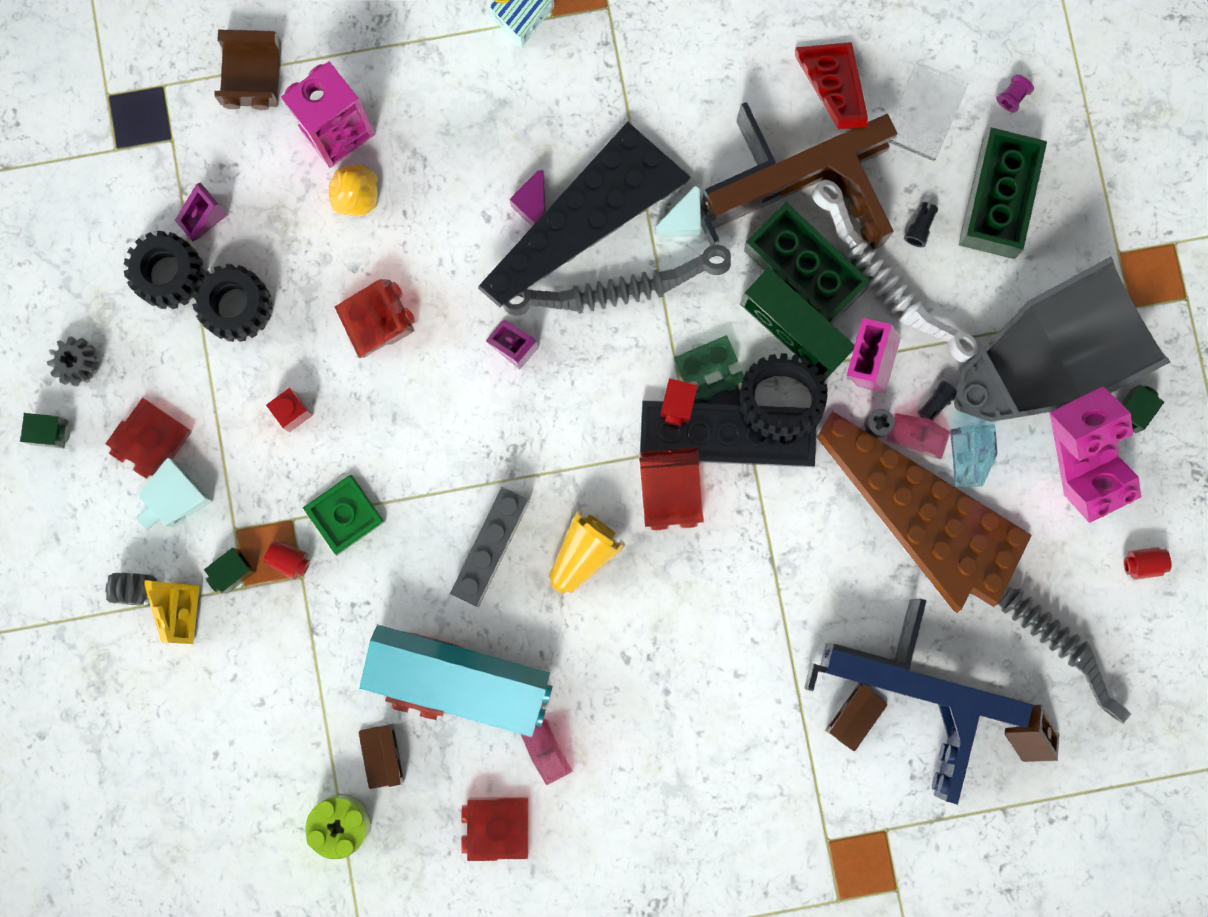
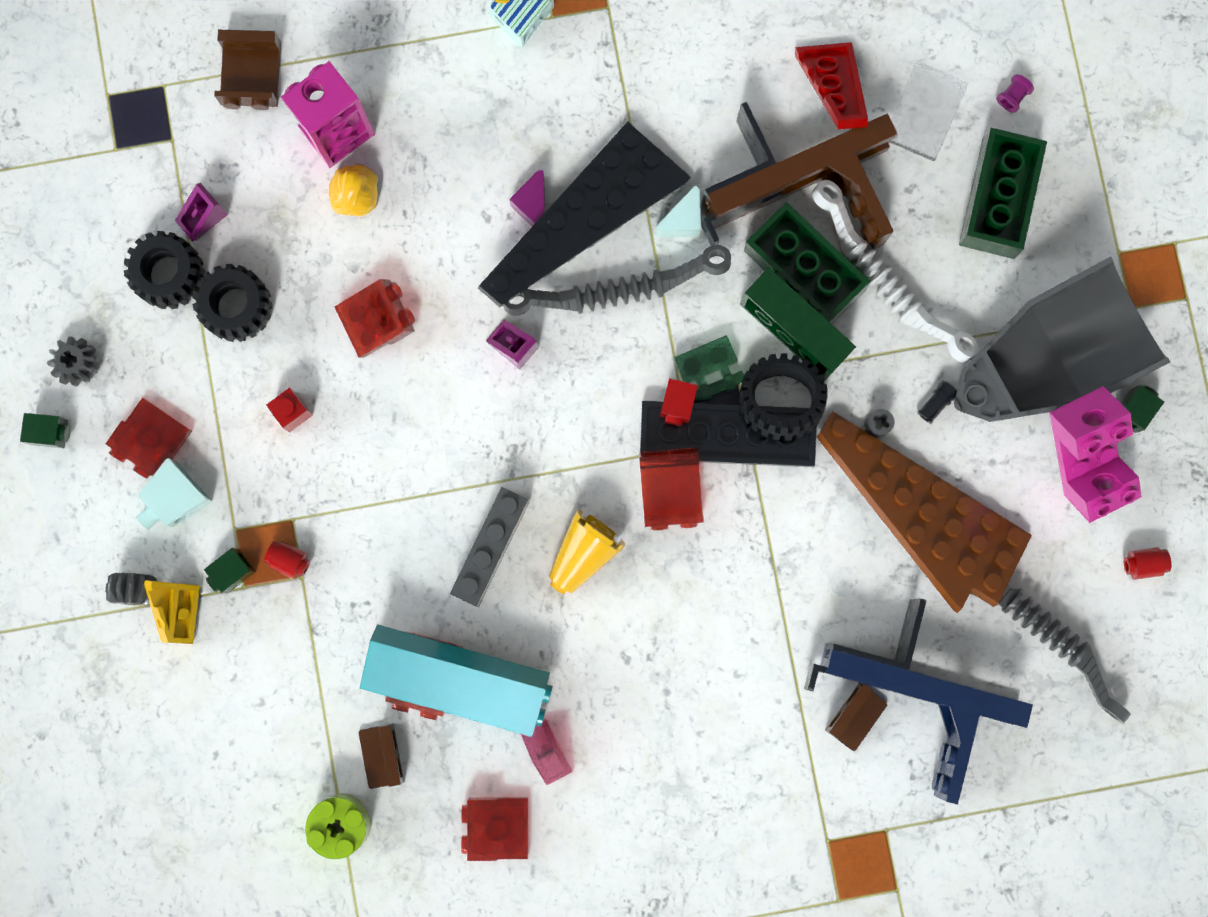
(343, 515): green tile -> none
(873, 355): dark pink brick -> none
(919, 230): black pin -> none
(919, 435): clear pink slope -> none
(973, 453): clear light blue slope -> none
(1037, 741): reddish brown panel -> none

